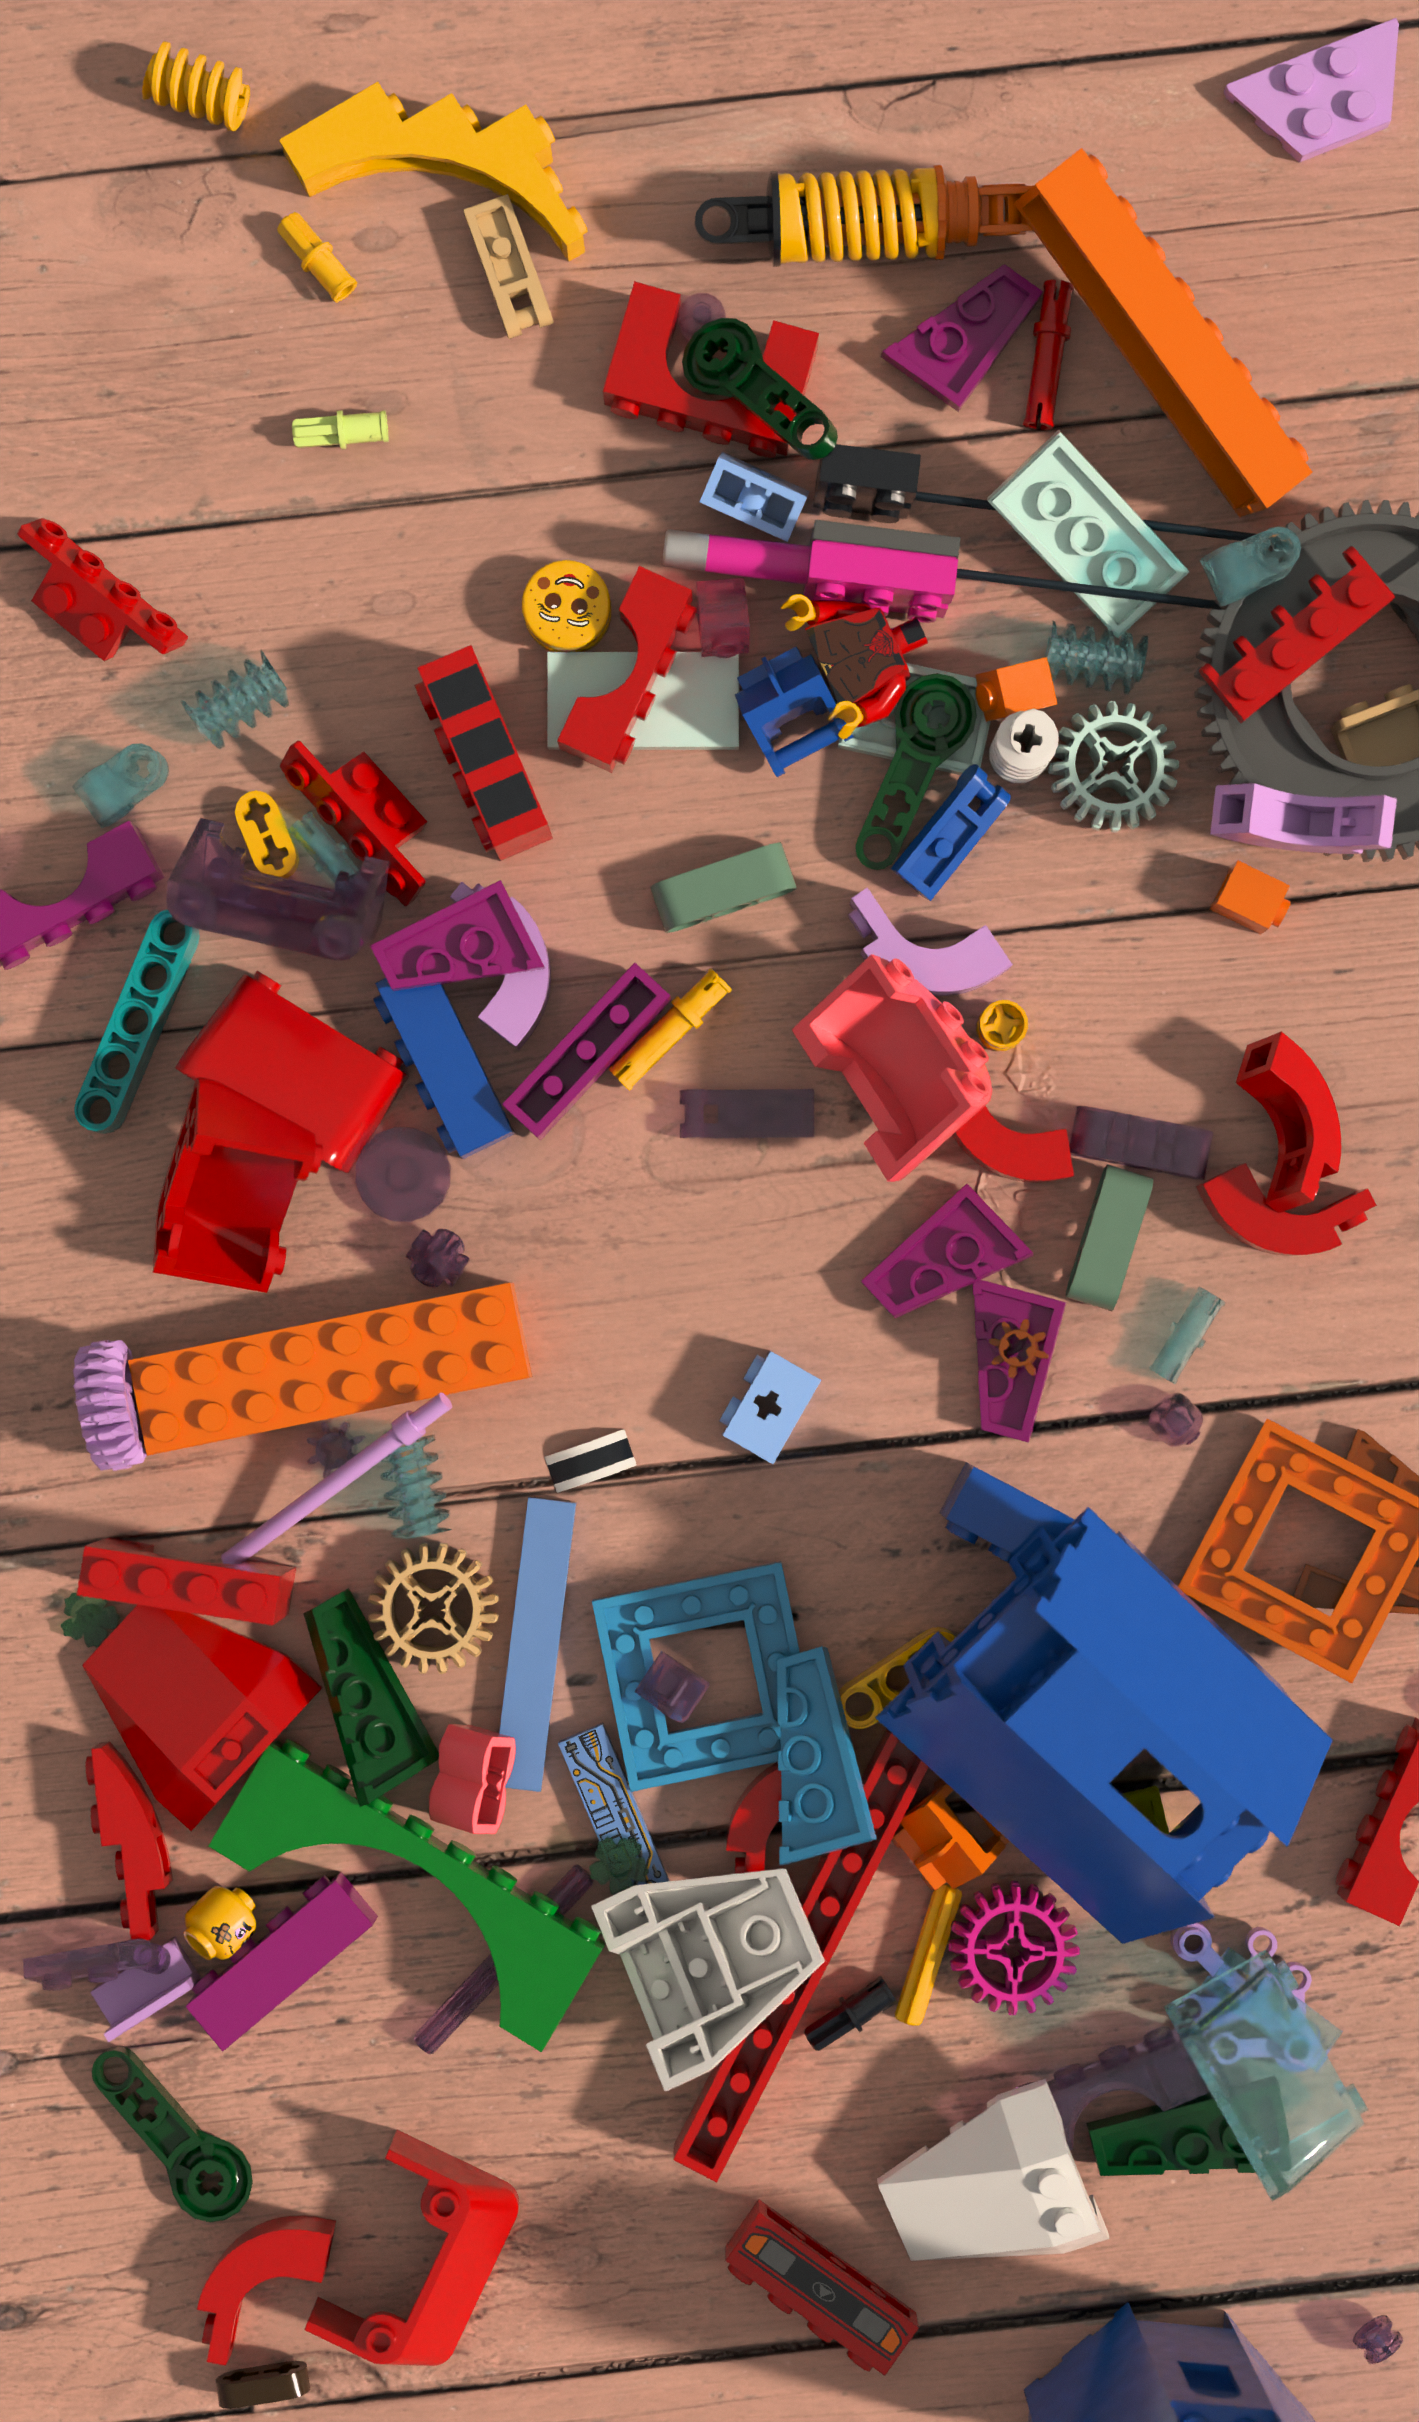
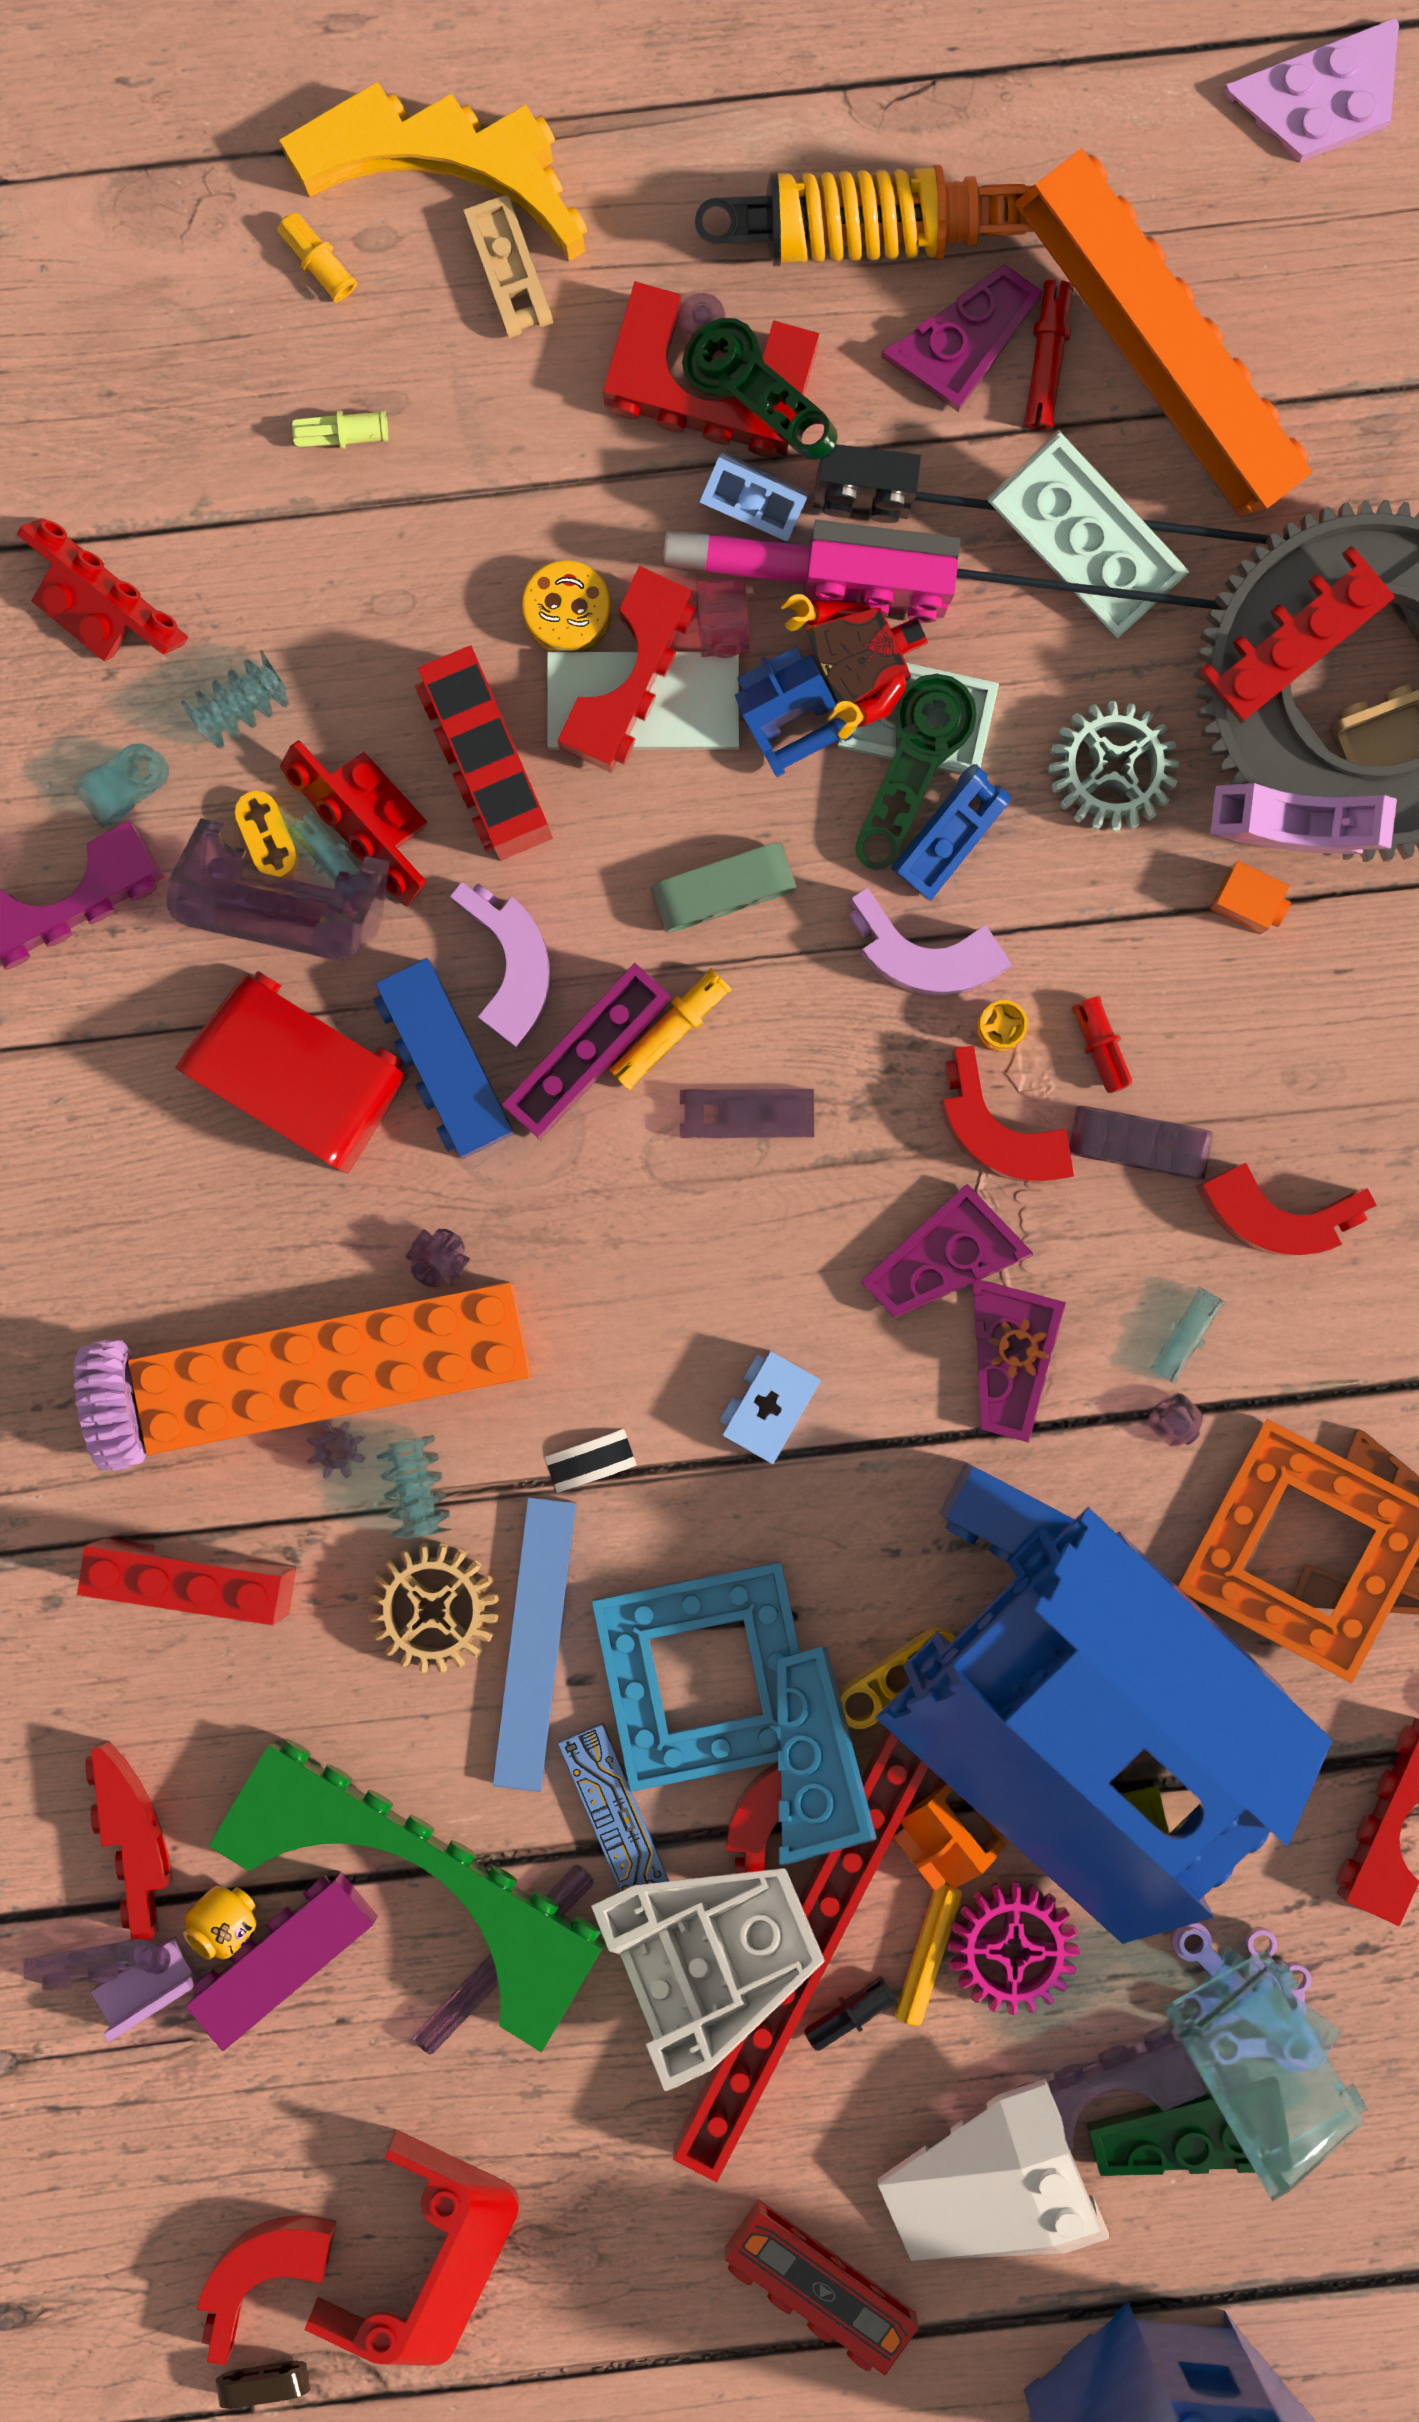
(89, 1619): clear green plant -> none
(141, 1046): teal beam -> none
(179, 2142): dark green beam -> none
(194, 1702): red wedge -> none
(196, 88): yellow piece -> none
(230, 1189): red windscreen -> none
(370, 1708): dark green wing -> none
(403, 1174): clear purple tile -> none
(404, 1430): lavender bar -> none
(459, 943): magenta wing -> none
(472, 1779): coral brick -> none
(618, 1864): clear green plant -> none
(672, 1687): clear purple slope -> none
(901, 1059): coral cylinder -> none
(1015, 689): orange brick -> none
(1041, 742): white piece -> none
(1096, 658): clear light blue piece -> none
(1102, 1044): none -> red axle
(1109, 1237): sand green beam -> none
(1243, 565): clear light blue piece -> none
(1303, 1115): red arch -> none
(1378, 2339): clear purple bush -> none

